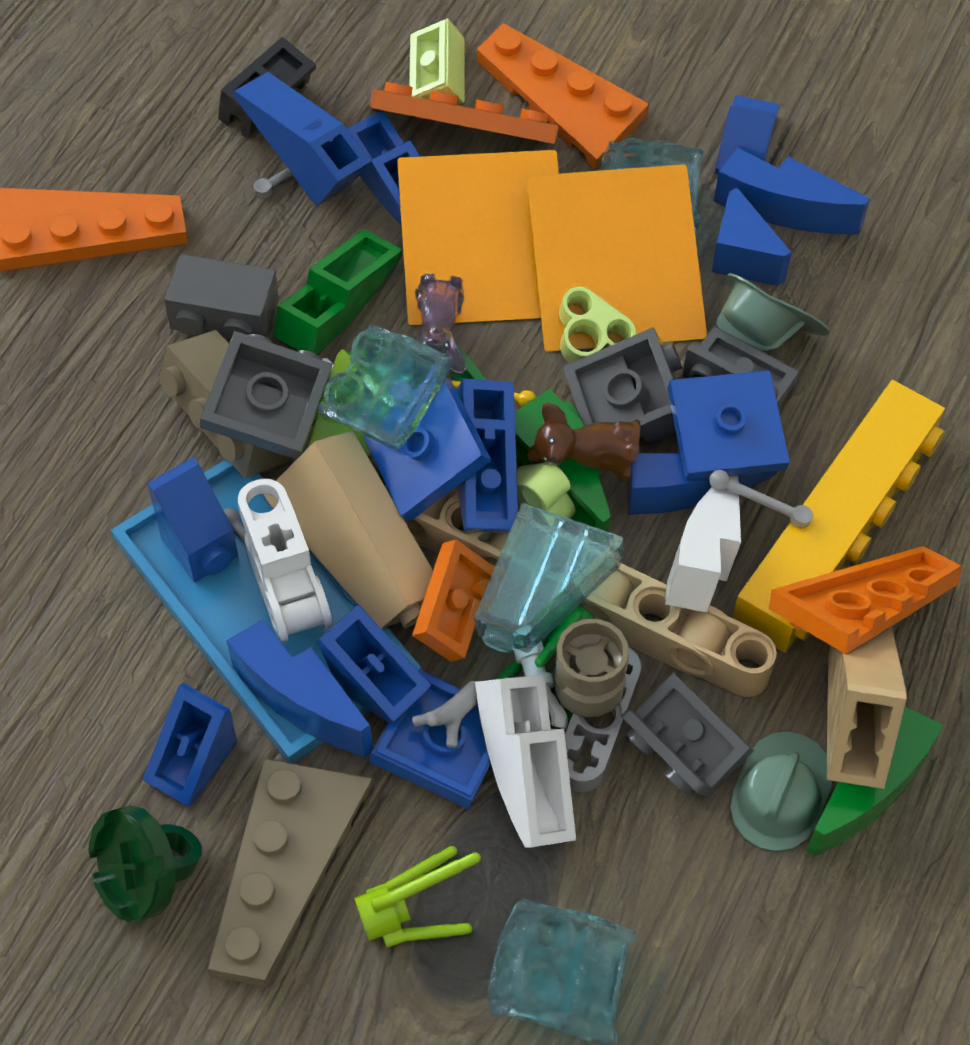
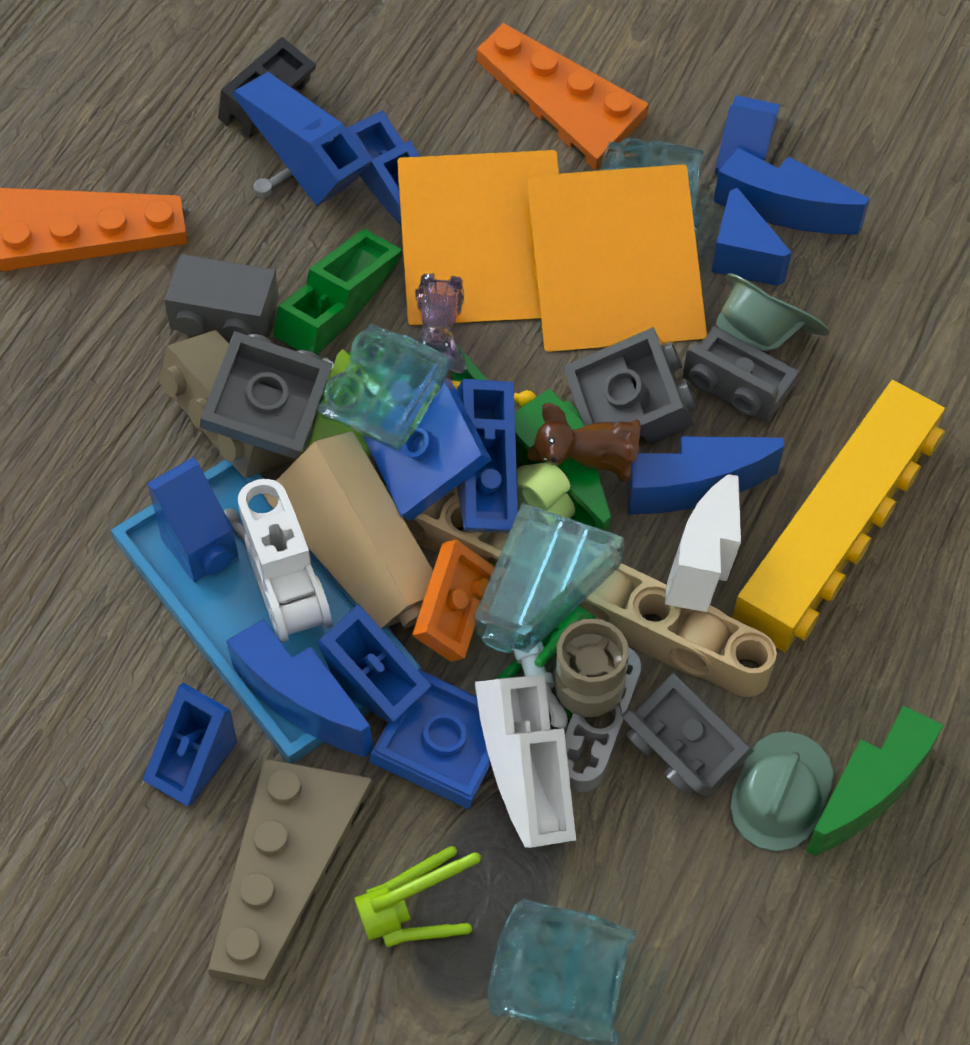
(137, 861): dark green tile -> none
(438, 61): yellowish green slope -> none
(444, 108): orange wing -> none
(450, 713): light grey bar -> none
(597, 322): yellowish green piece -> none
(728, 424): blue plate -> none
(799, 516): light grey hinge -> none
(864, 711): tan slope -> none
(867, 598): orange wing -> none

